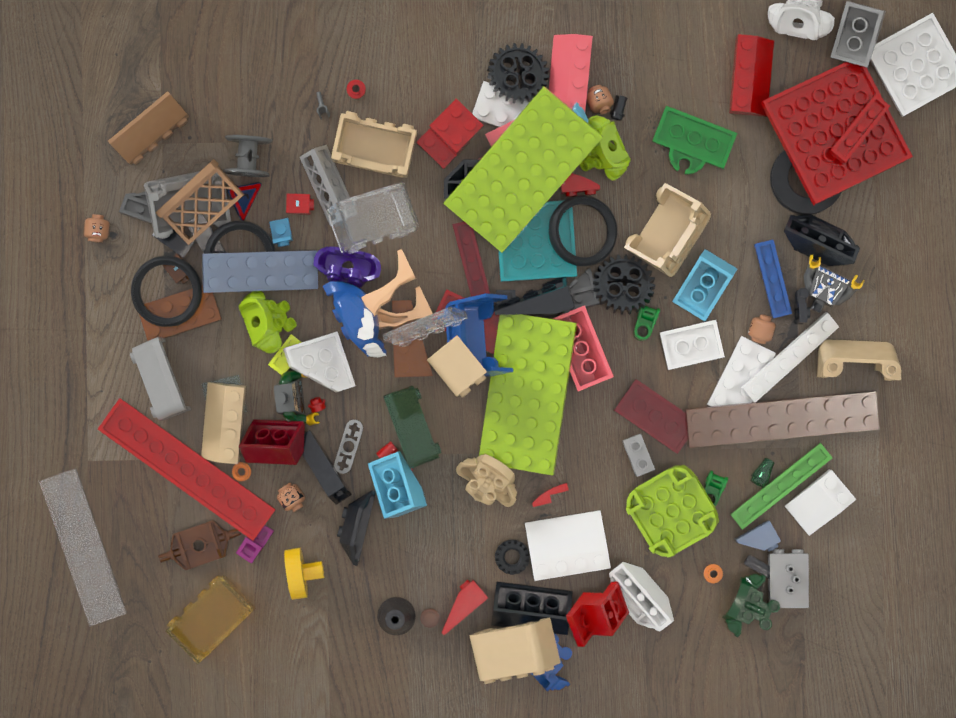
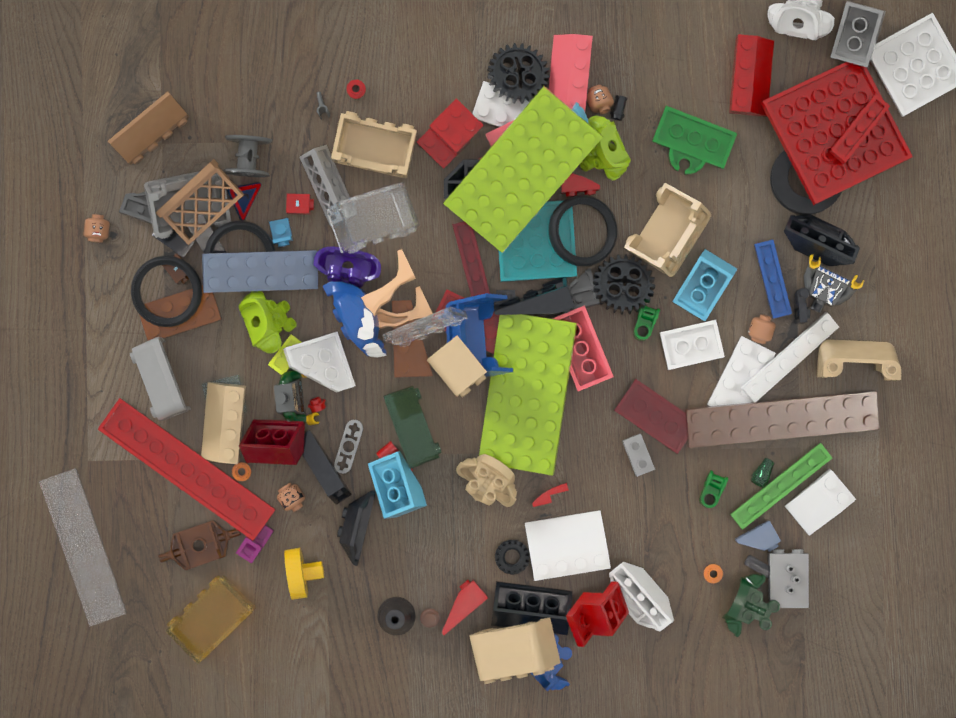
(672, 511): lime plate -> none

